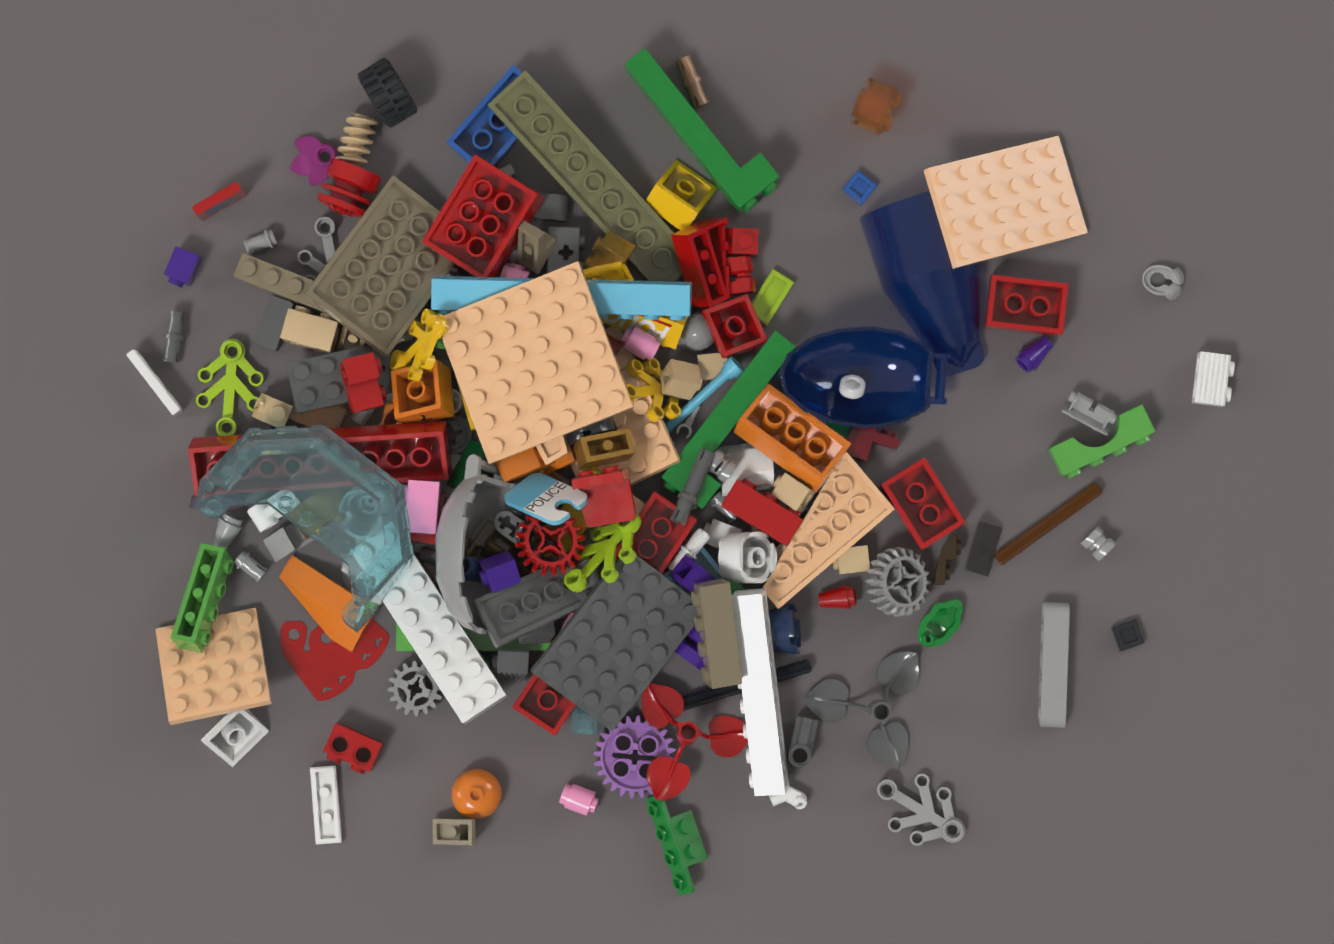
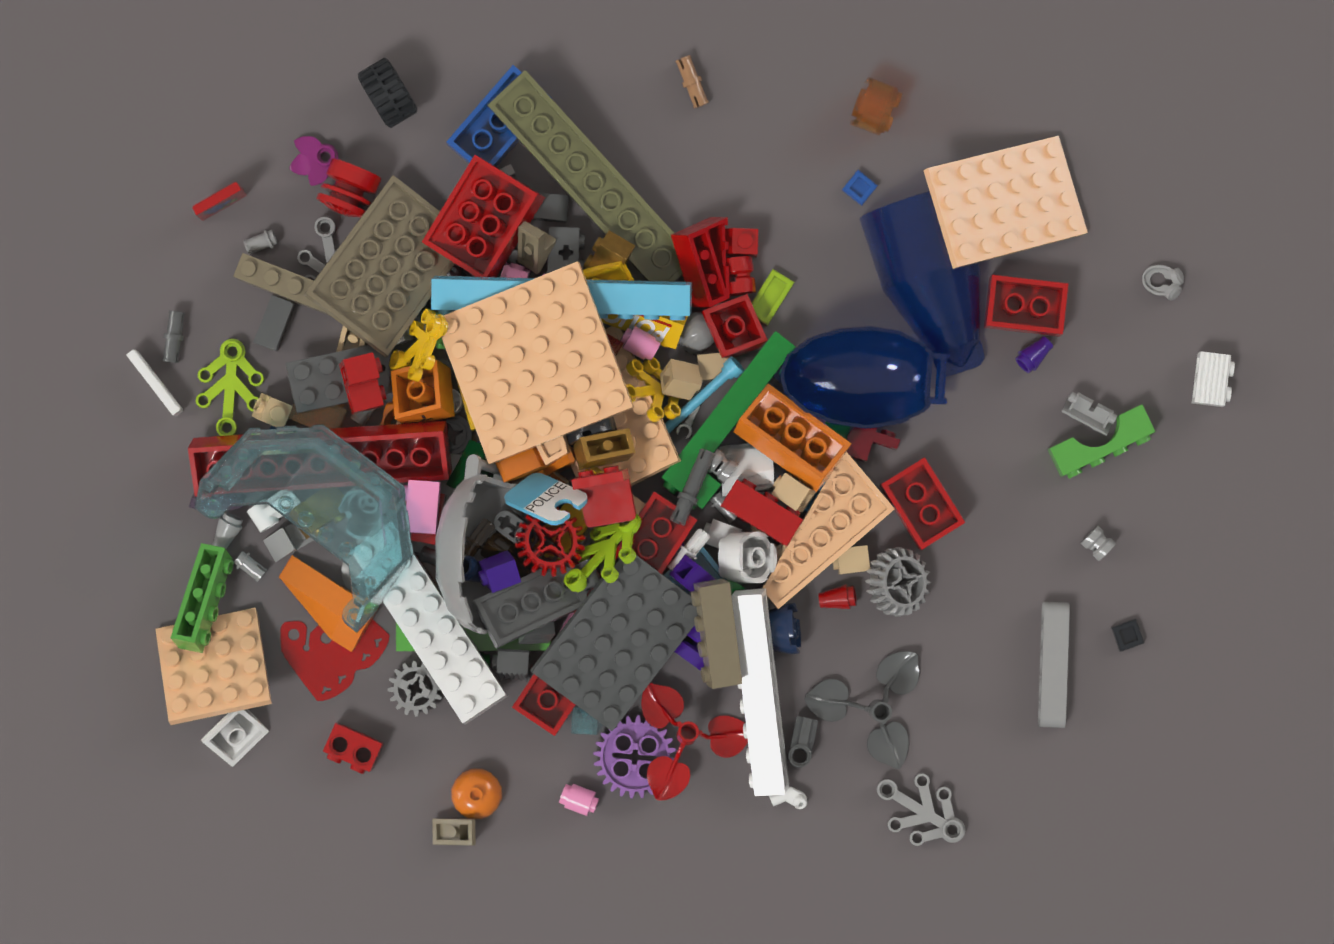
(182, 267): dark purple brick -> none
(310, 330): tan brick -> none
(326, 804): white tile -> none
(357, 139): tan piece -> none
(679, 842): green bracket -> none
(680, 195): yellow slope -> none
(711, 695): black axle -> none
(737, 184): green brick -> none
(852, 386): white tile -> none
(940, 623): green arm -> none
(949, 550): dark brown slope -> none
(982, 548): clear smoke slope -> none
(1048, 523): reddish brown axle -> none

